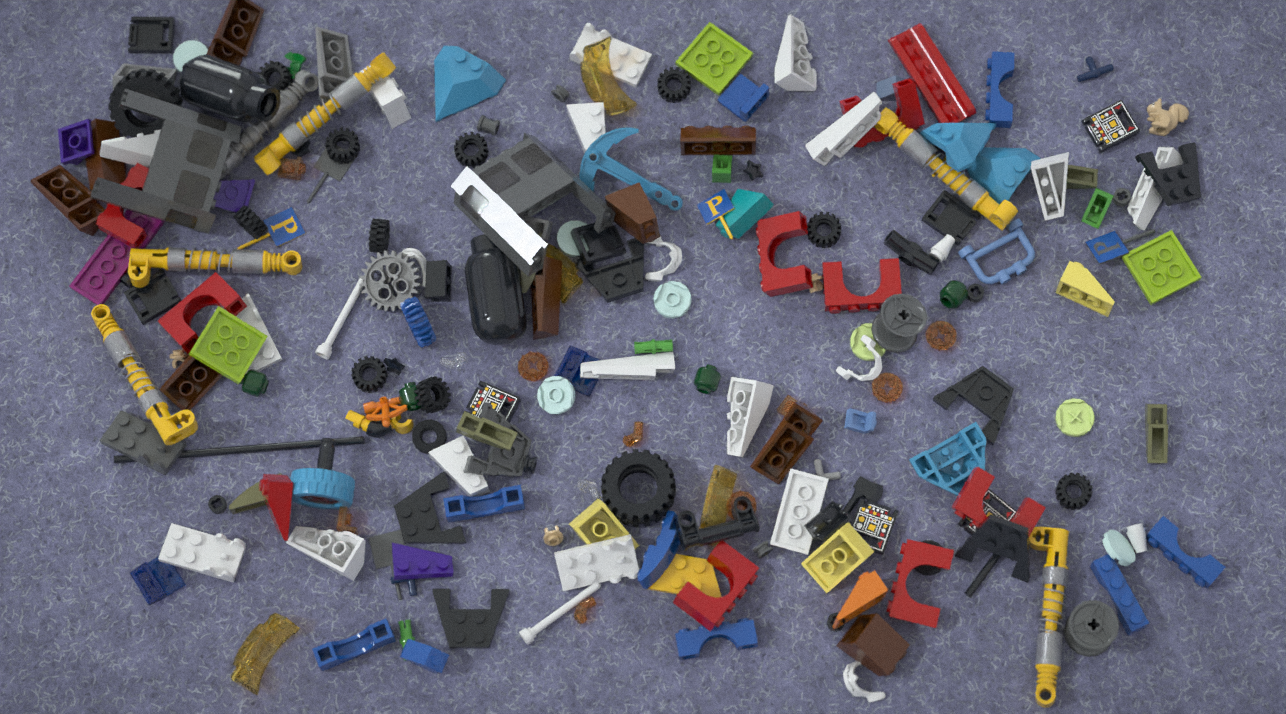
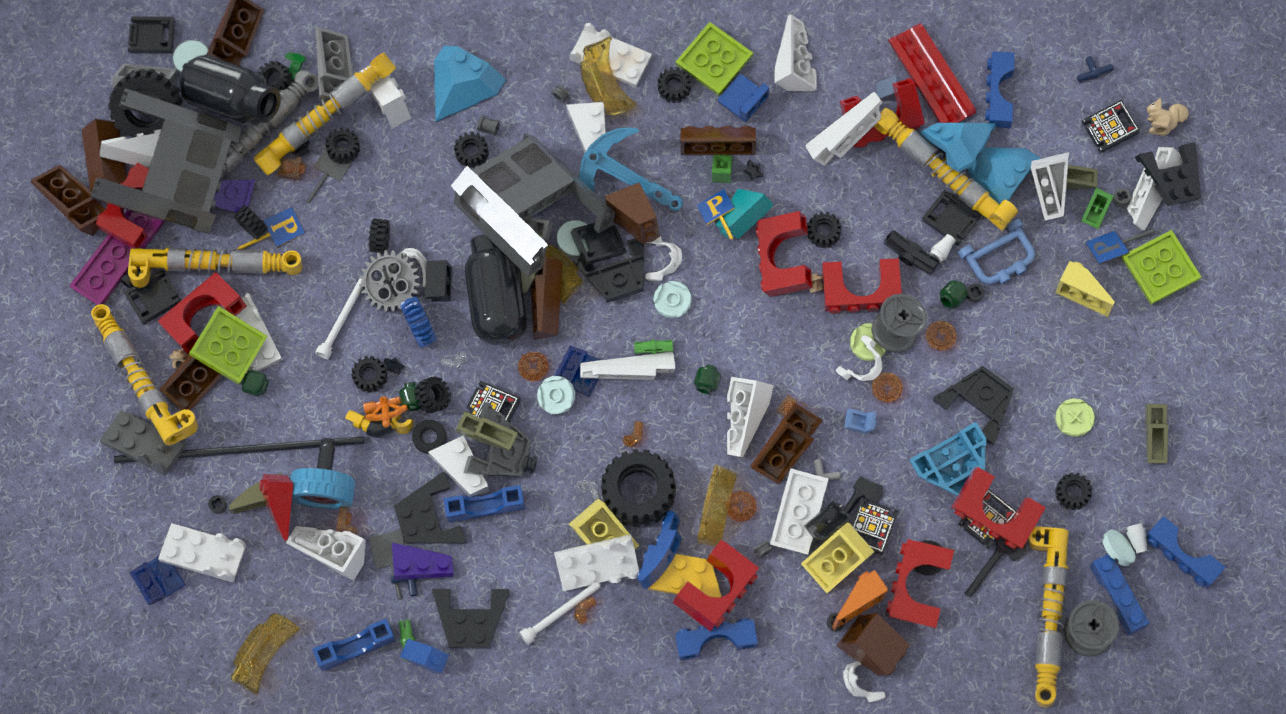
(75, 142): dark purple slope -> none
(553, 537): tan plate -> none
(743, 522): black piece -> none
(1002, 539): black wing -> none

